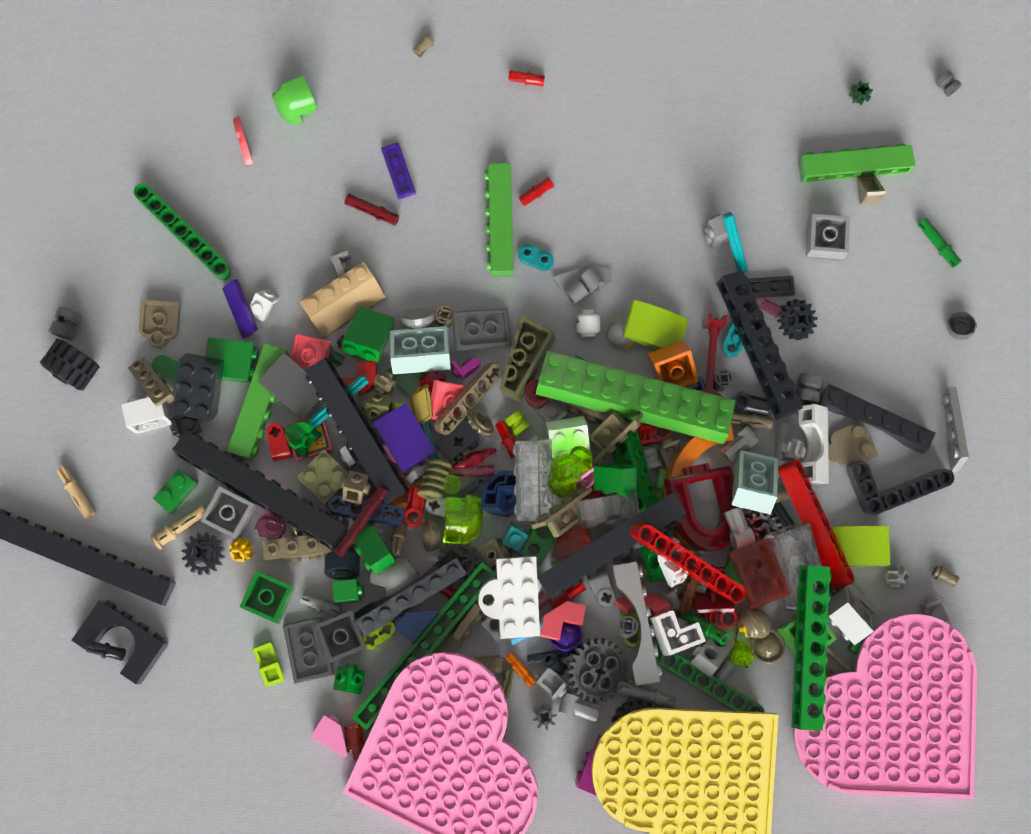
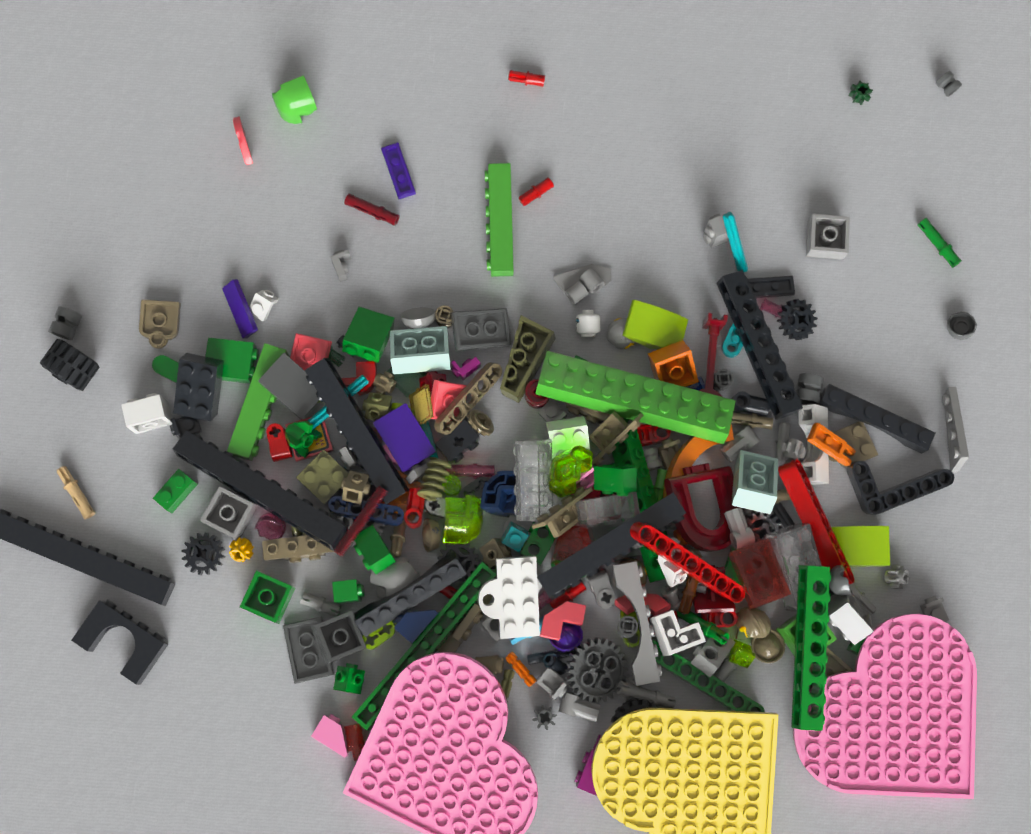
(105, 650): black axle -> none
(152, 383): dark tan bracket -> none
(169, 529): tan pin -> none
(178, 224): green beam -> none
(268, 663): lime slope -> none
(340, 299): tan slope -> none
(342, 568): black wheel -> none
(426, 41): dark tan pin -> none
(475, 458): dark red piece -> none
(507, 439): red axle -> none
(517, 423): lime wheel -> none
(535, 257): teal plate -> none
(830, 444): none -> orange hinge
(838, 583): none -> dark grey hair
(856, 163): bright green brick -> none
(870, 190): dark tan slope -> none
(940, 573): dark tan pin -> none

